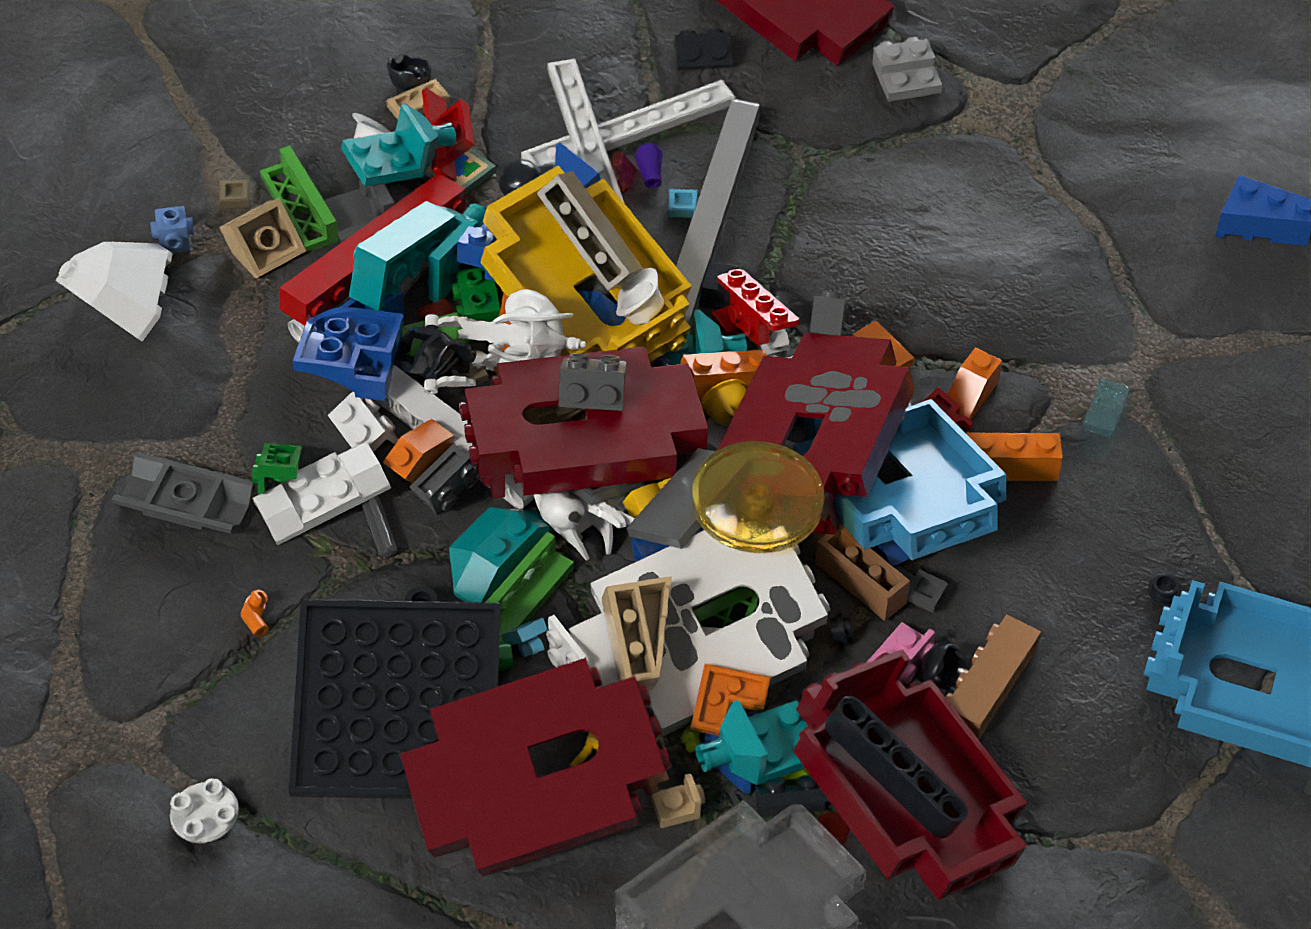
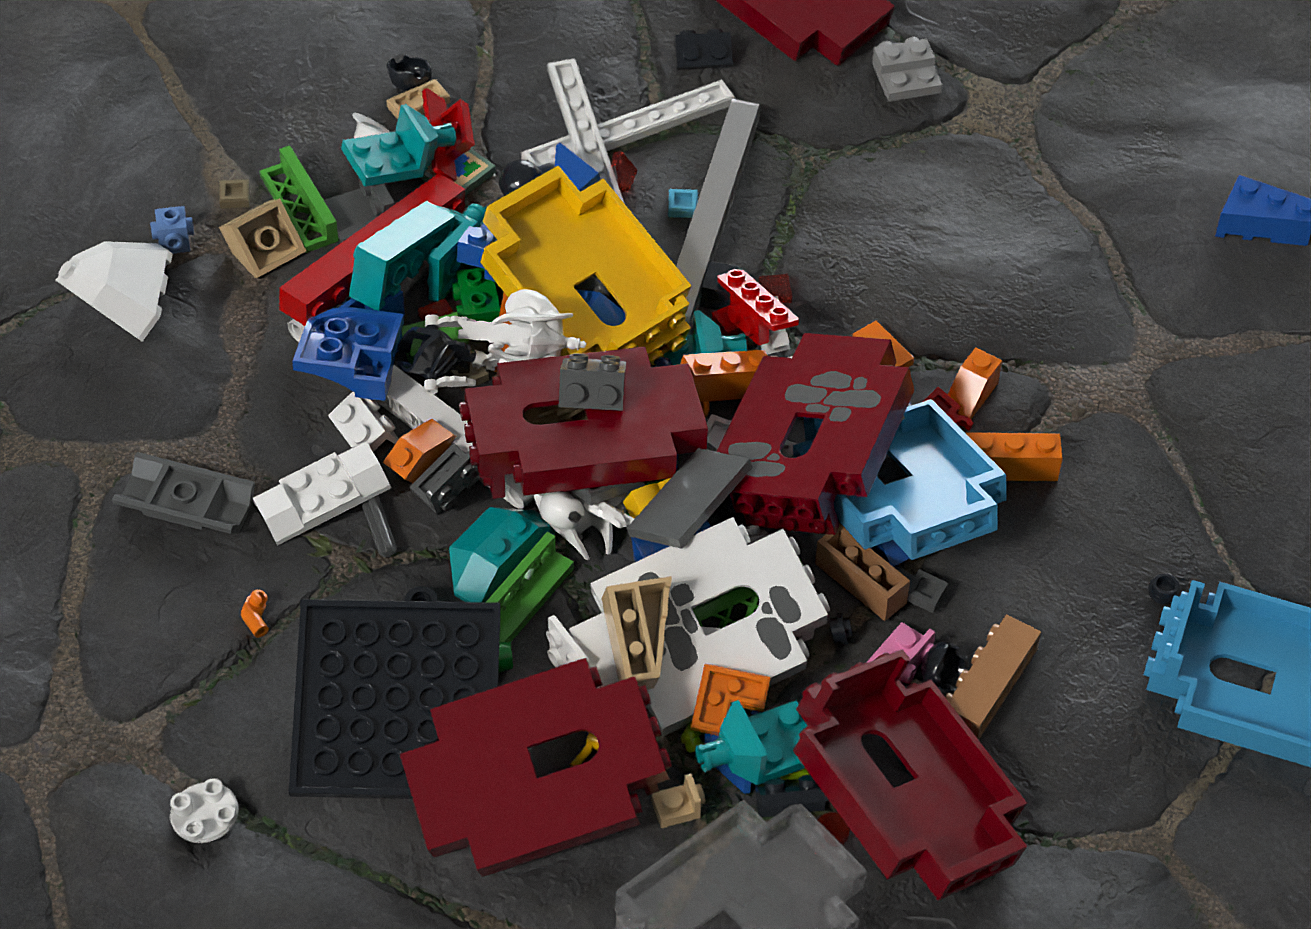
(276, 462): green bracket -> none
(527, 637): medium azure tile -> none
(589, 230): dark tan brick -> none
(640, 298): white piece -> none
(649, 162): dark purple cone -> none
(723, 401): yellow piece -> none
(757, 497): clear yellow dish -> none
(778, 286): none -> clear red tile
(828, 314): dark grey brick -> none
(896, 767): black beam -> none
(1106, 408): clear light blue tile -> none

